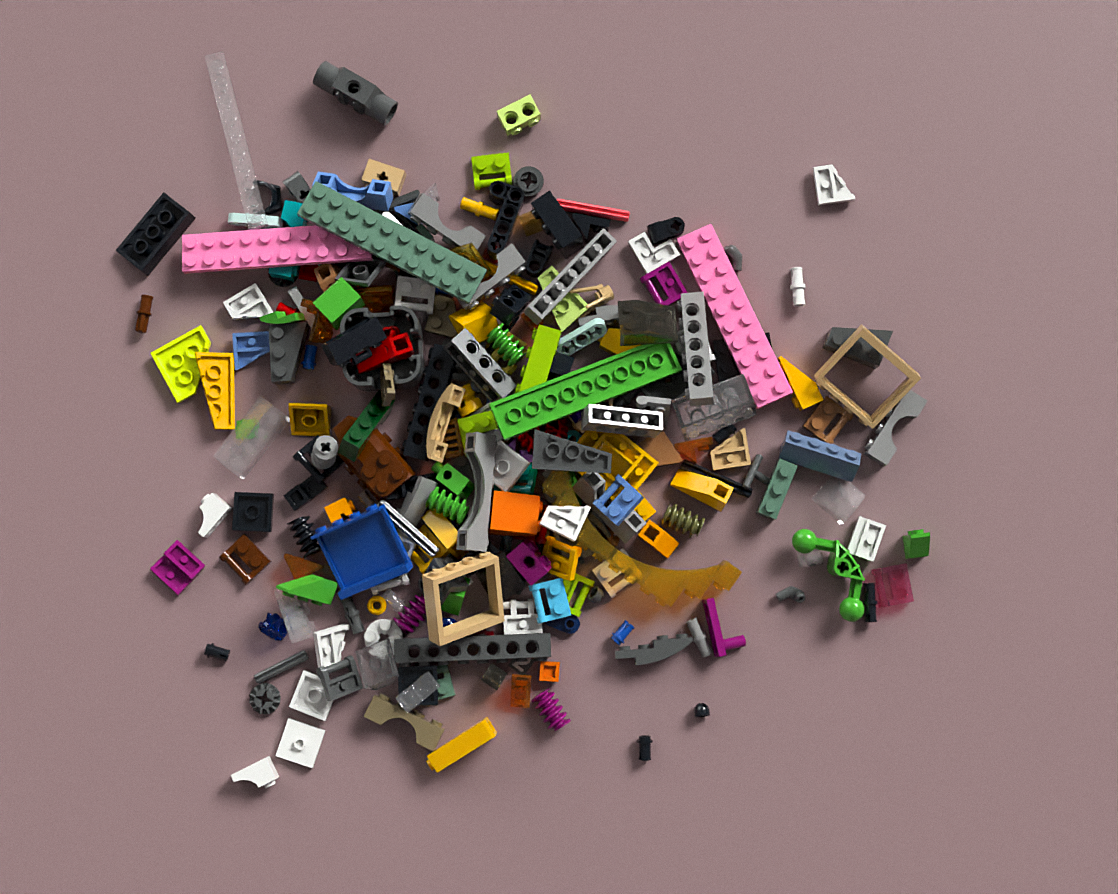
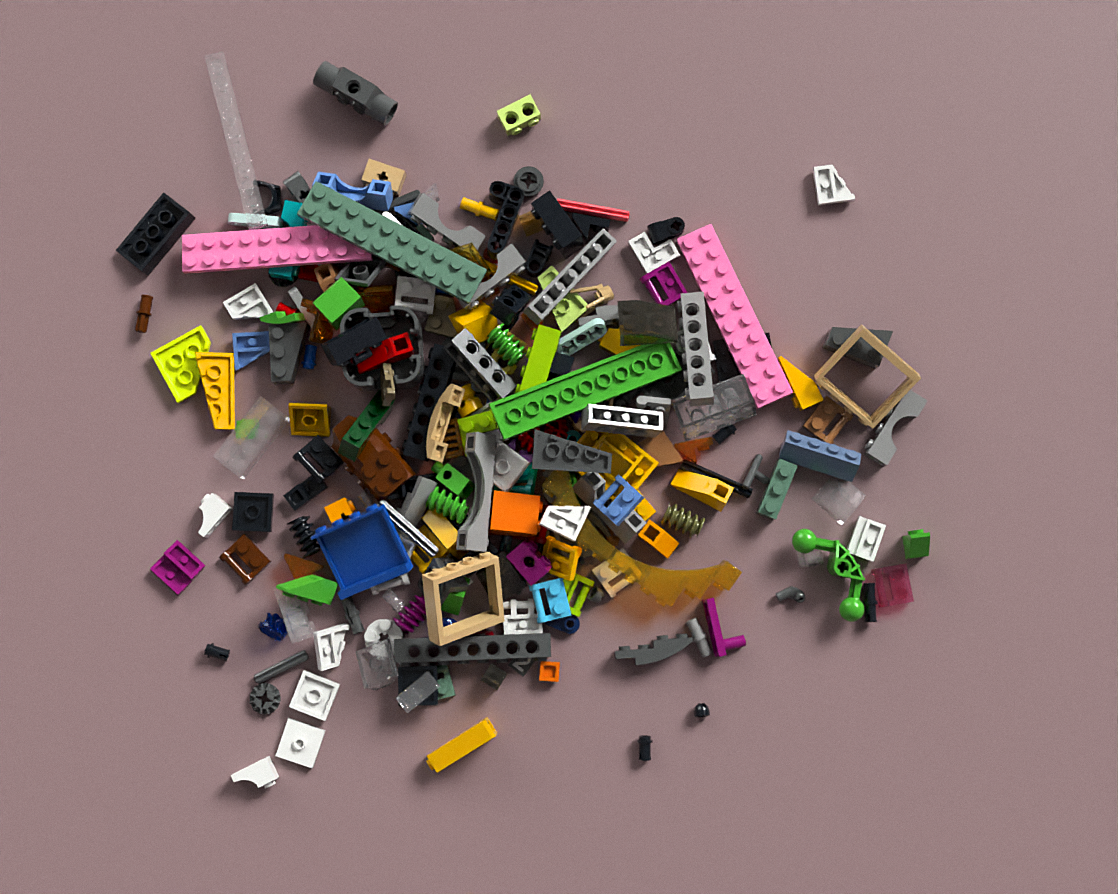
(324, 452): light grey piece -> none
(342, 684): dark grey plate -> none
(370, 605): yellow plate -> none
(391, 331): red pin -> none
(427, 732): dark tan arch -> none
(491, 165): lime plate -> none
(520, 691): clear orange slope -> none
(550, 710): magenta piece -> none
(623, 631): blue pin -> none
(731, 453): tan wing -> none
(736, 255): dark grey arm -> none
(797, 287): white pin -> none

